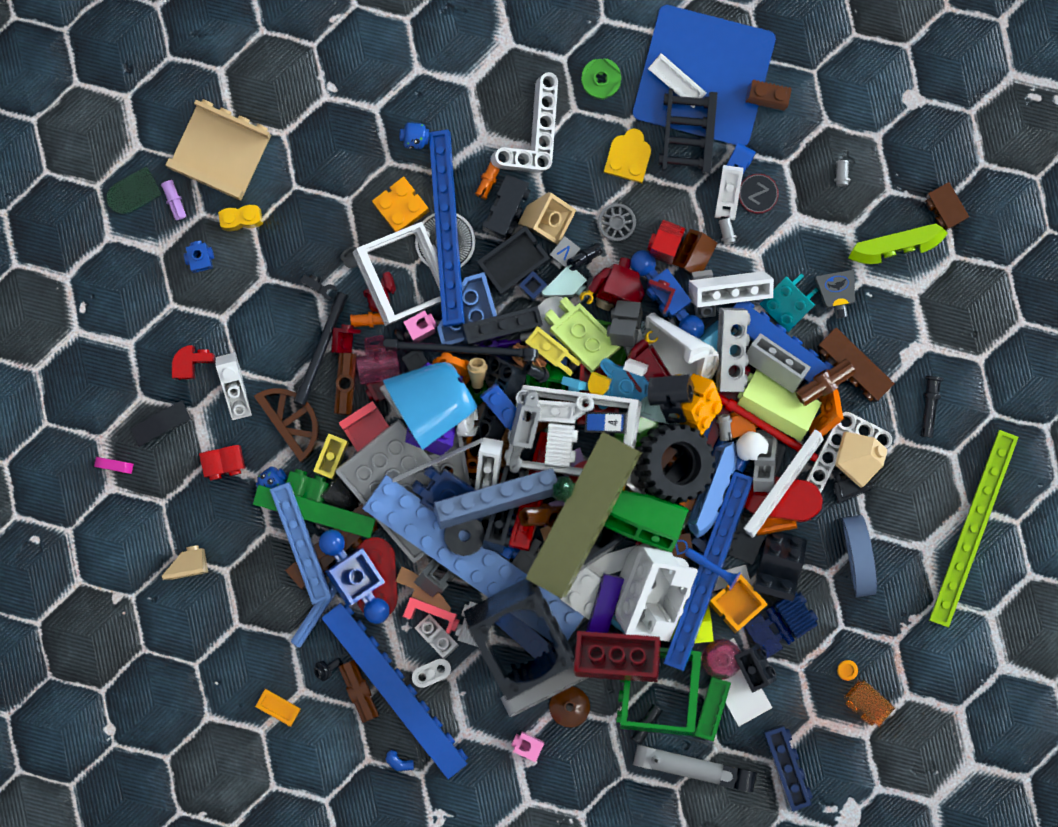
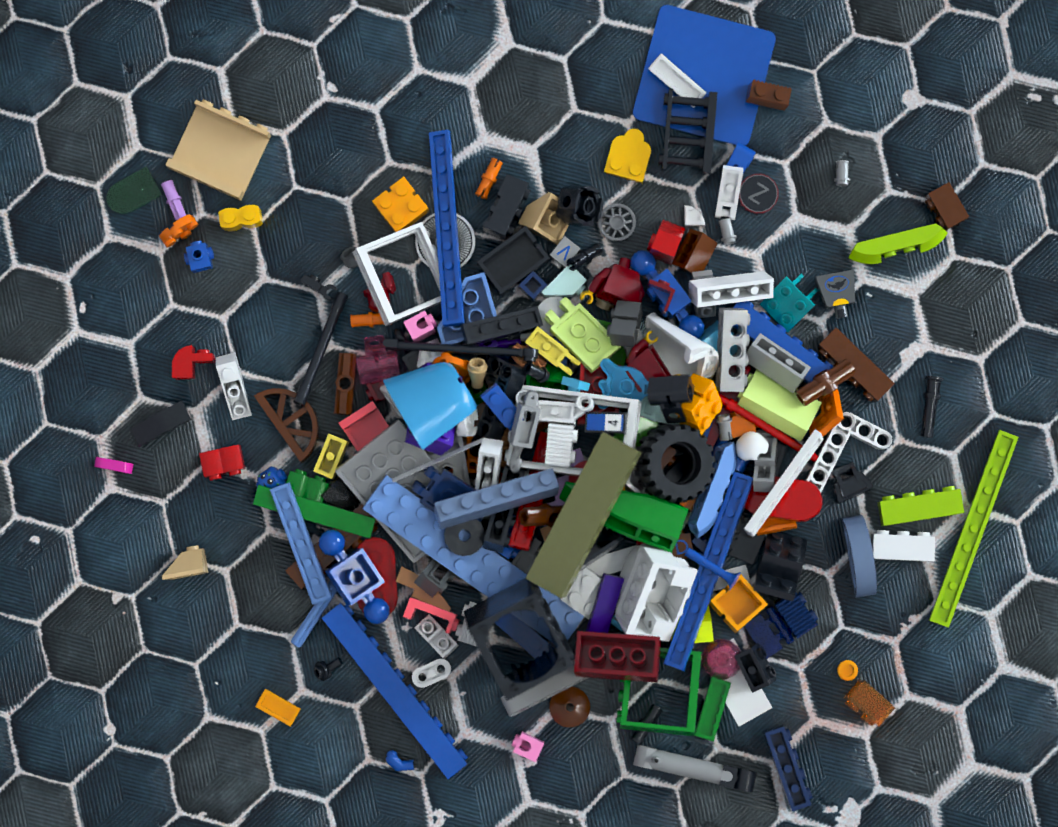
(181, 229): none -> orange plate
(343, 338): dark red bracket -> none
(358, 691): reddish brown piece -> none
(414, 135): blue head -> none
(428, 356): none -> white tile
(538, 131): white beam -> none
(563, 488): clear green plate -> none
(579, 205): none -> black brick
(598, 383): yellow tile -> none
(601, 90): bright green plate -> none
(635, 367): white tile -> none
(693, 217): none -> white tile
(860, 457): tan slope -> none
(903, 546): none -> white brick
(920, 507): none -> lime brick

